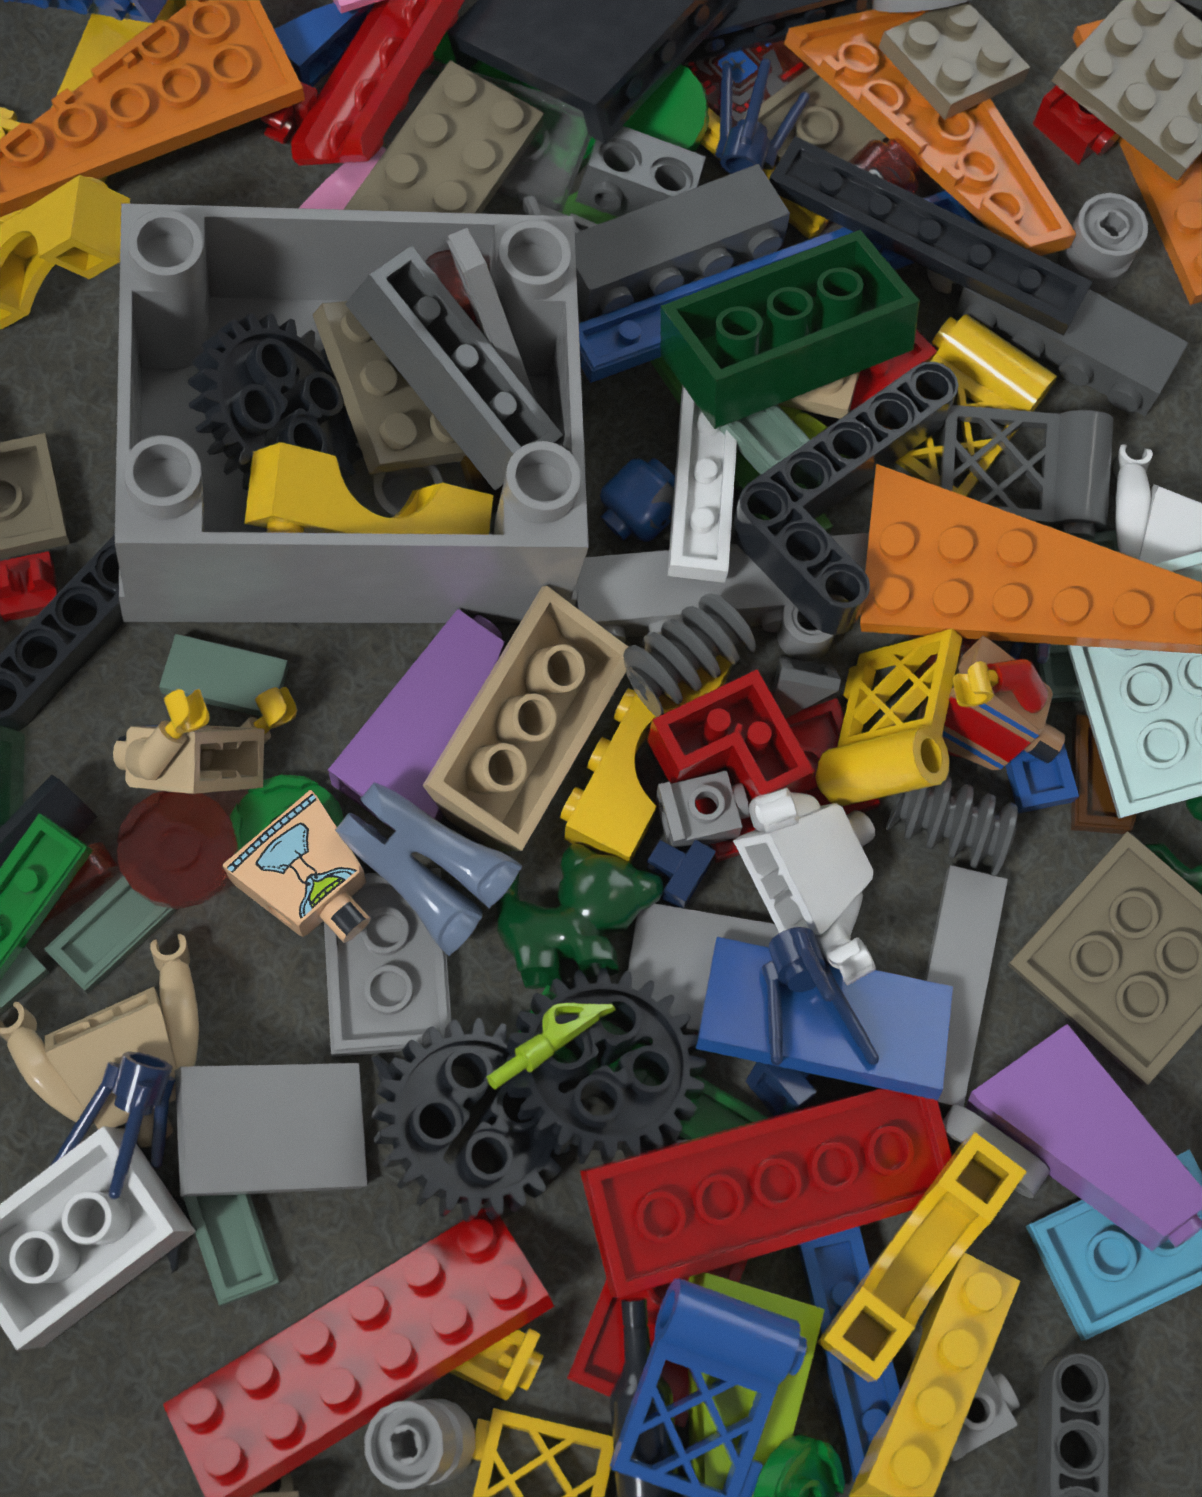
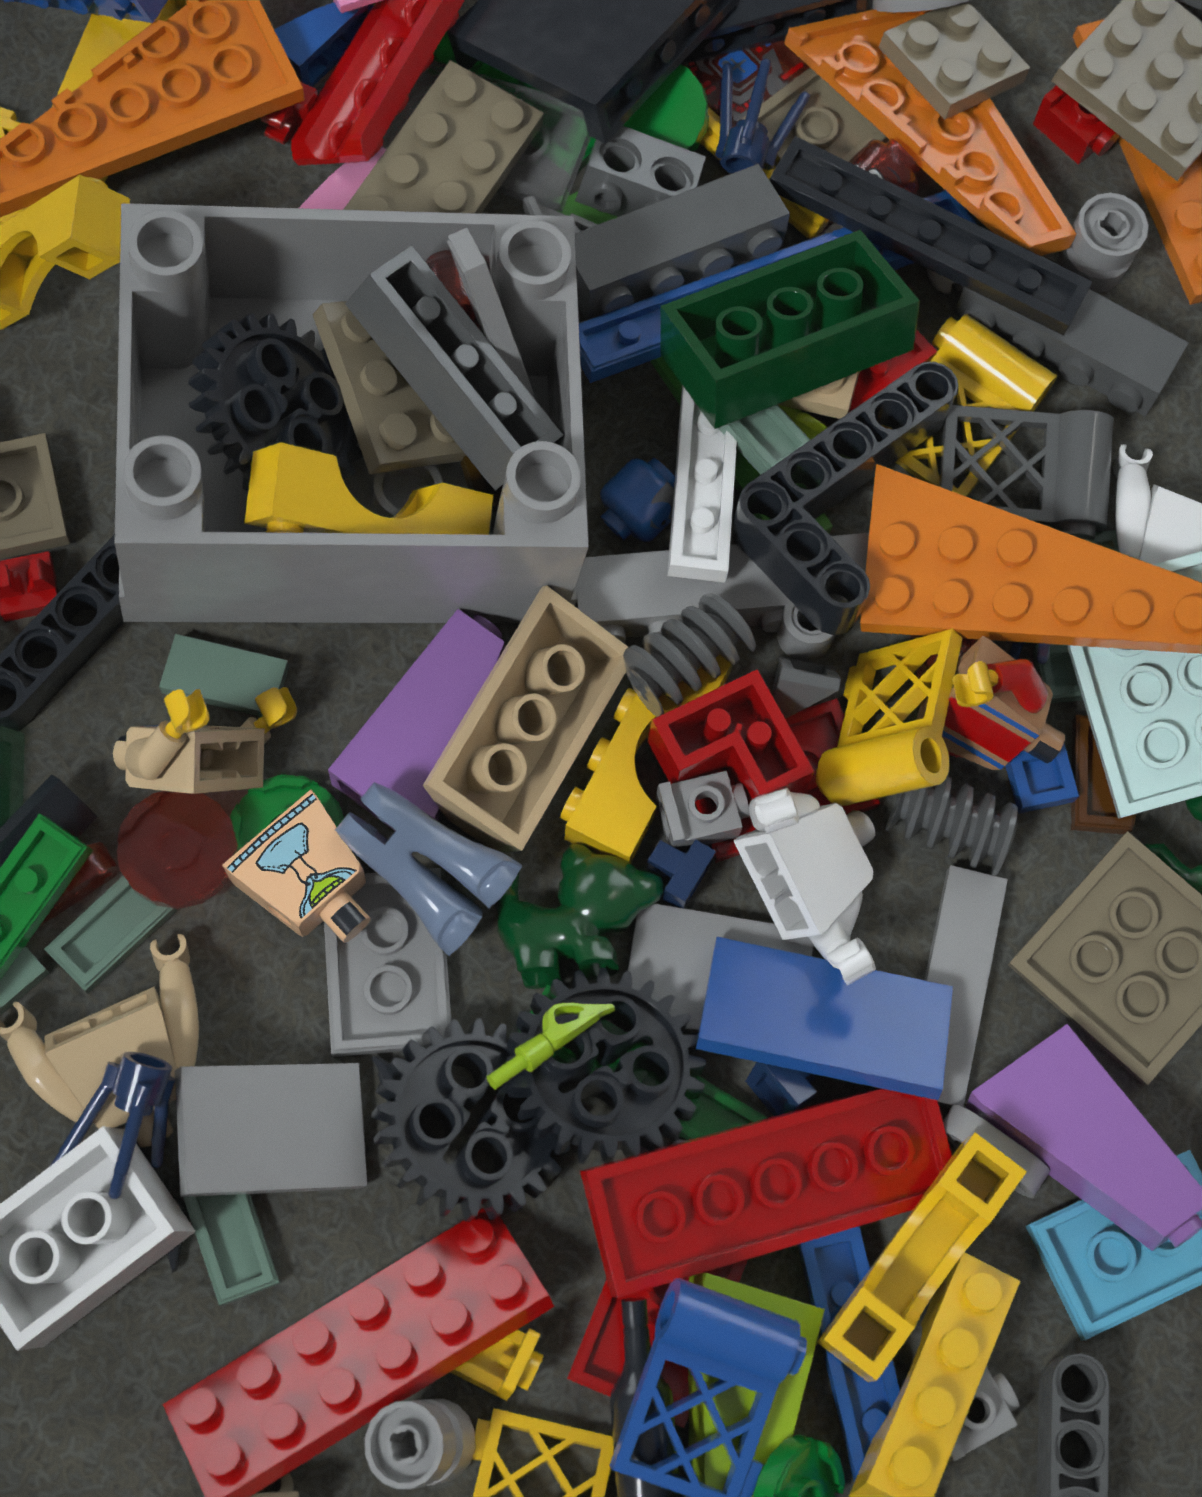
(802, 967): dark blue plant -> none

